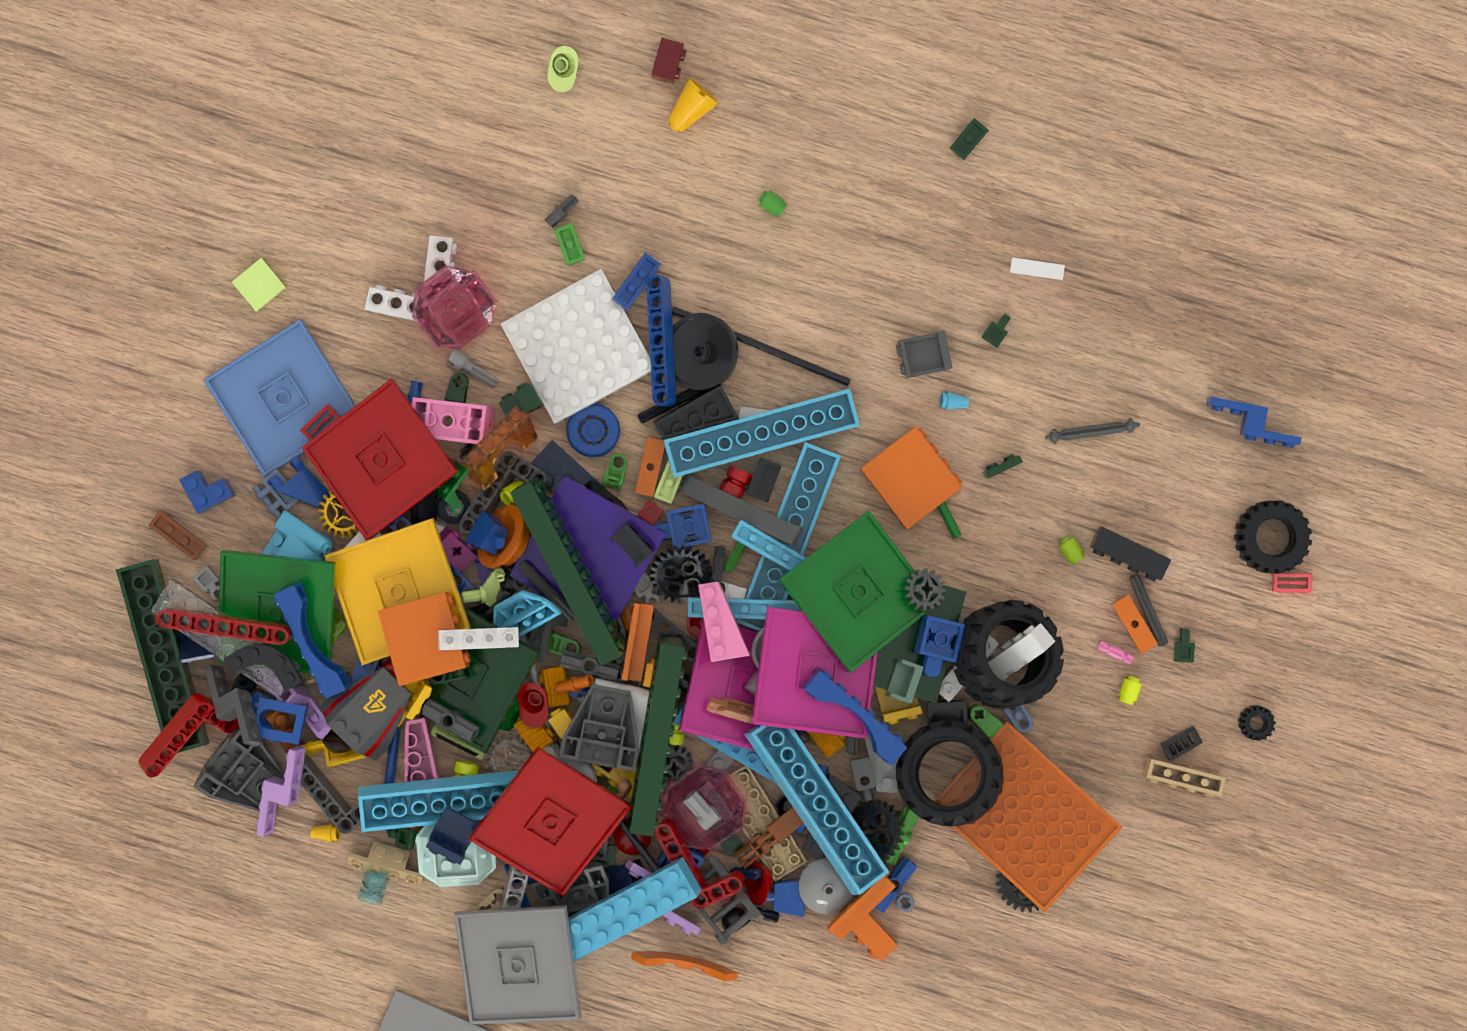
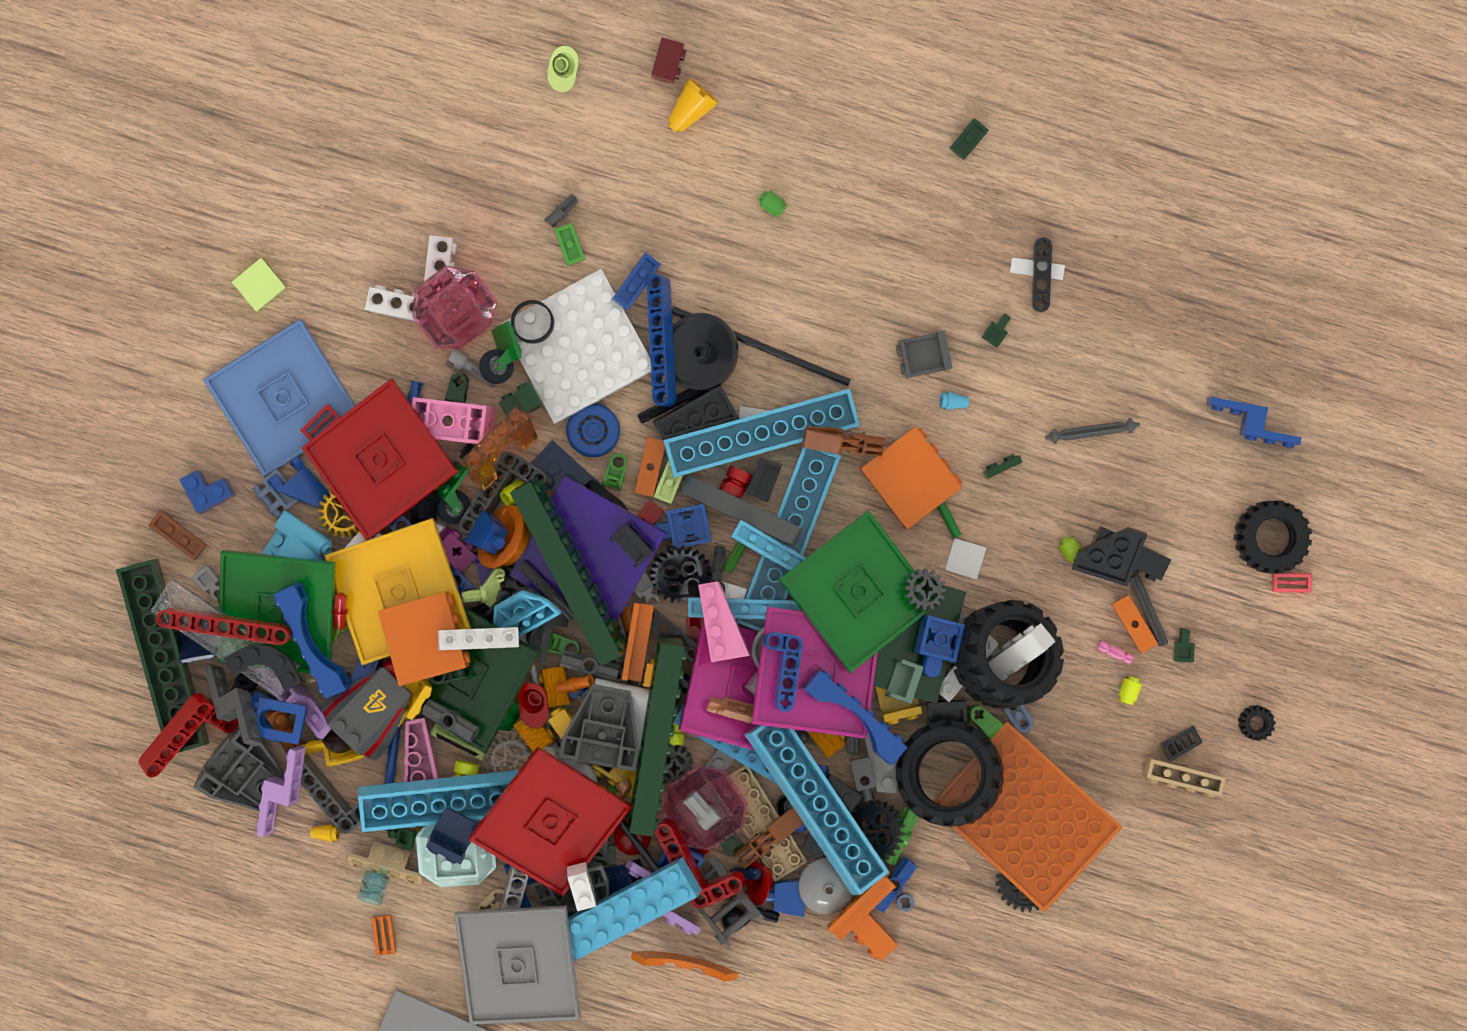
(340, 611): none -> red axle
(385, 951): none -> orange tile
(497, 364): none -> plate
(521, 305): none -> black tyre
(581, 886): none -> white brick
(783, 672): none -> blue beam
(833, 441): none -> dark orange arm
(965, 558): none -> white sticker
(1045, 275): none -> black beam
(1112, 556): none -> black plate

